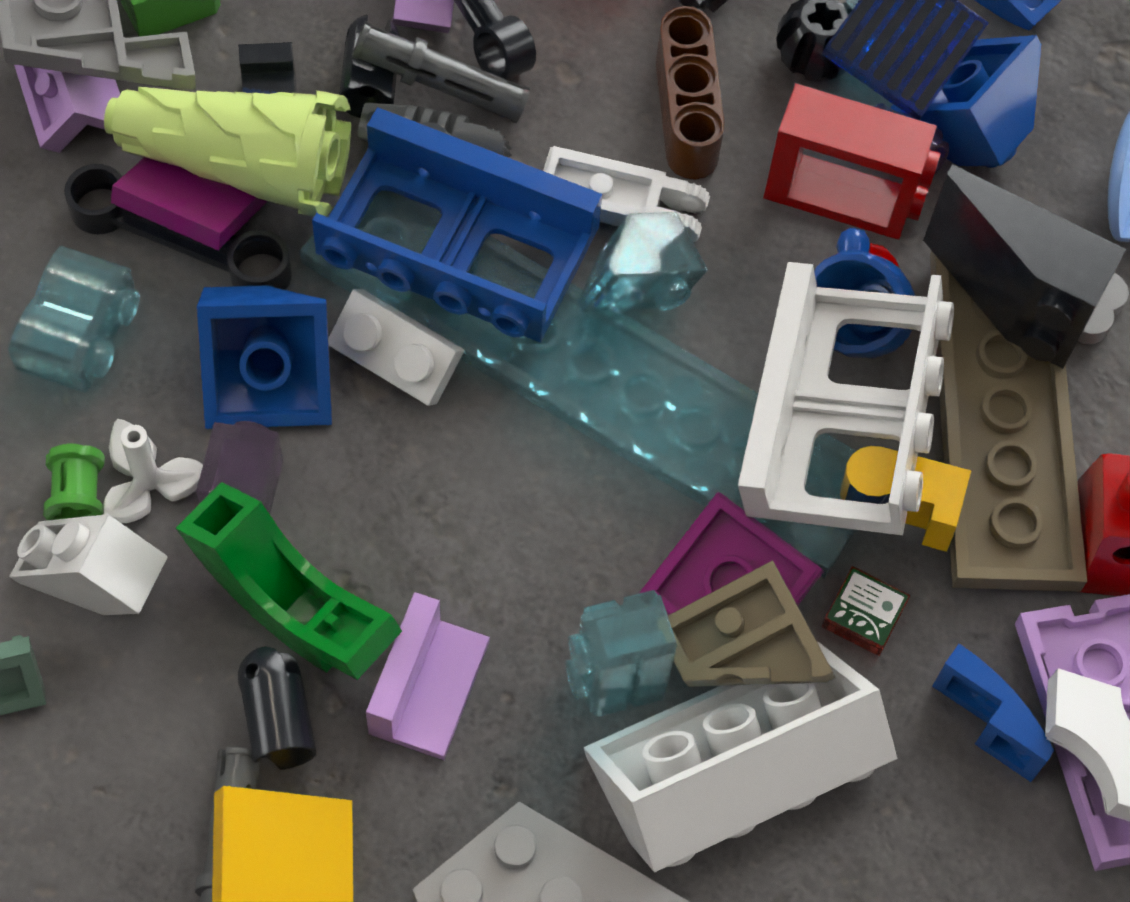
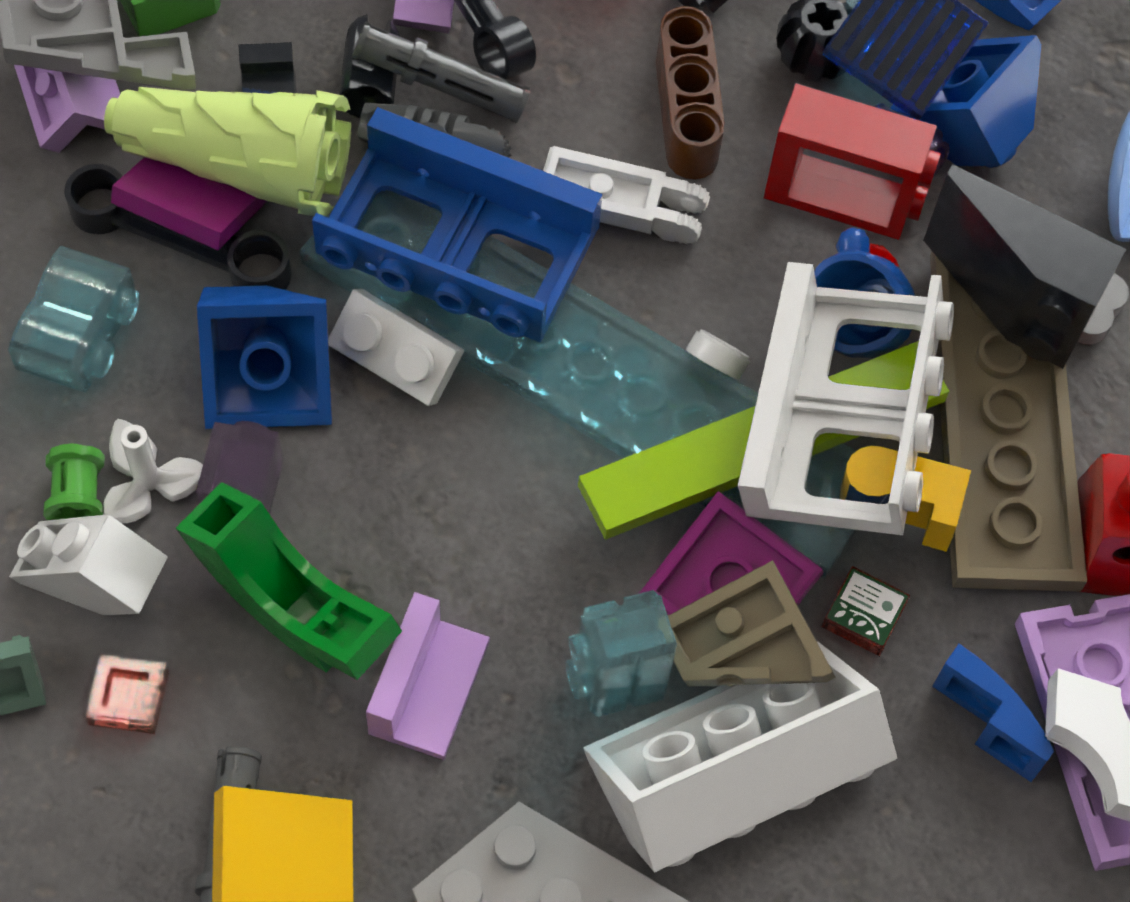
(127, 694): none -> clear red tile
(276, 708): black piece -> none
(644, 266): clear light blue slope -> none
(712, 456): none -> lime tile
(718, 354): none -> white tile

